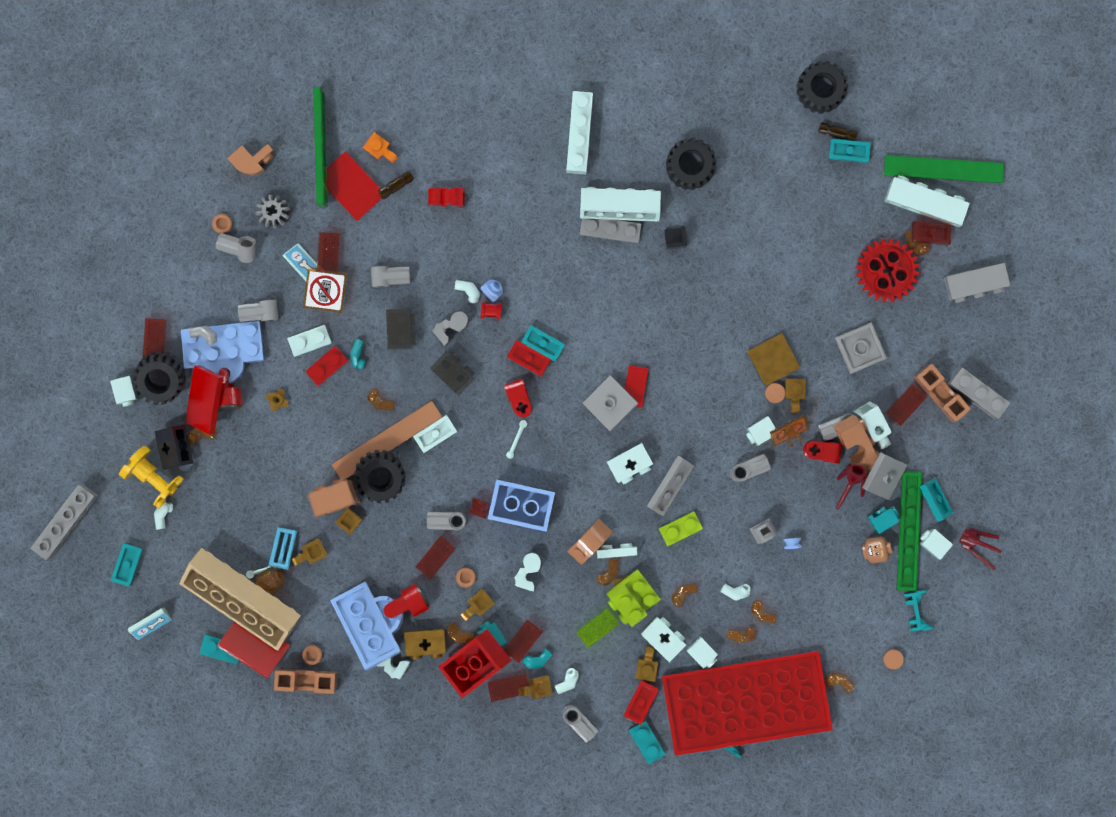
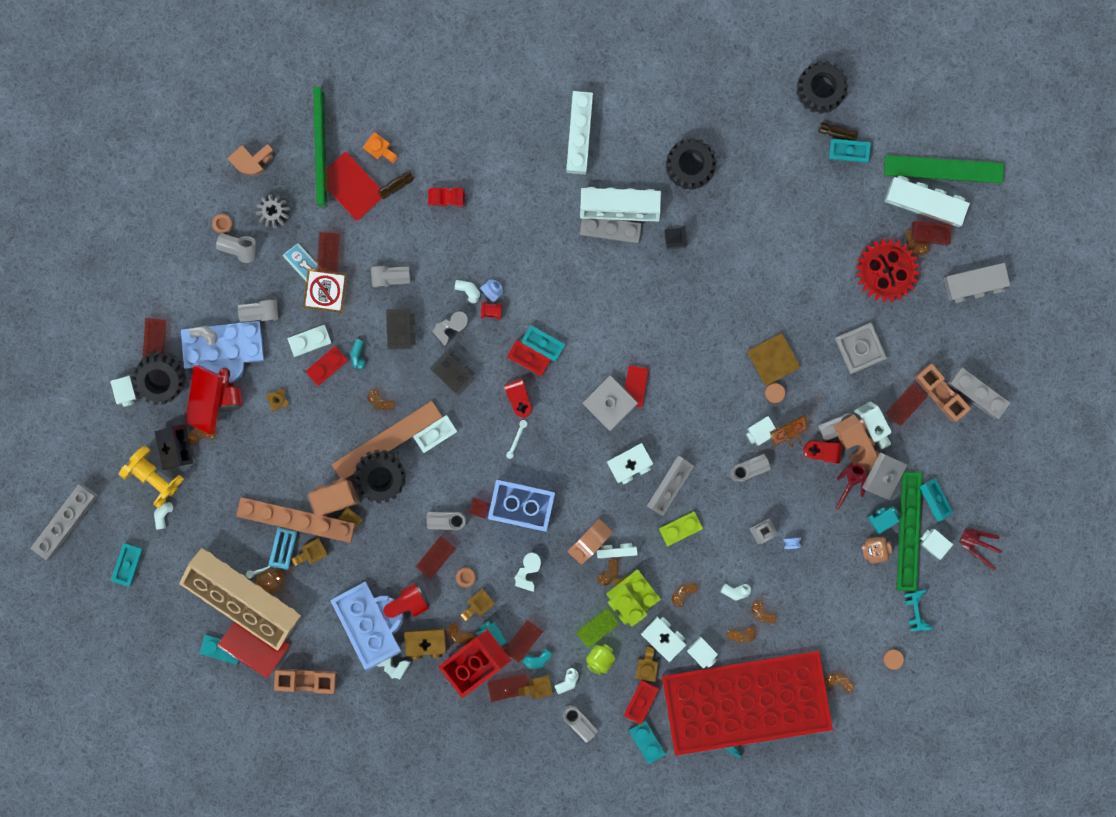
(150, 623): slope -> none
(296, 520): none -> nougat plate
(312, 655): nougat tile -> none
(600, 659): none -> lime head
(795, 390): pearl gold plate -> none

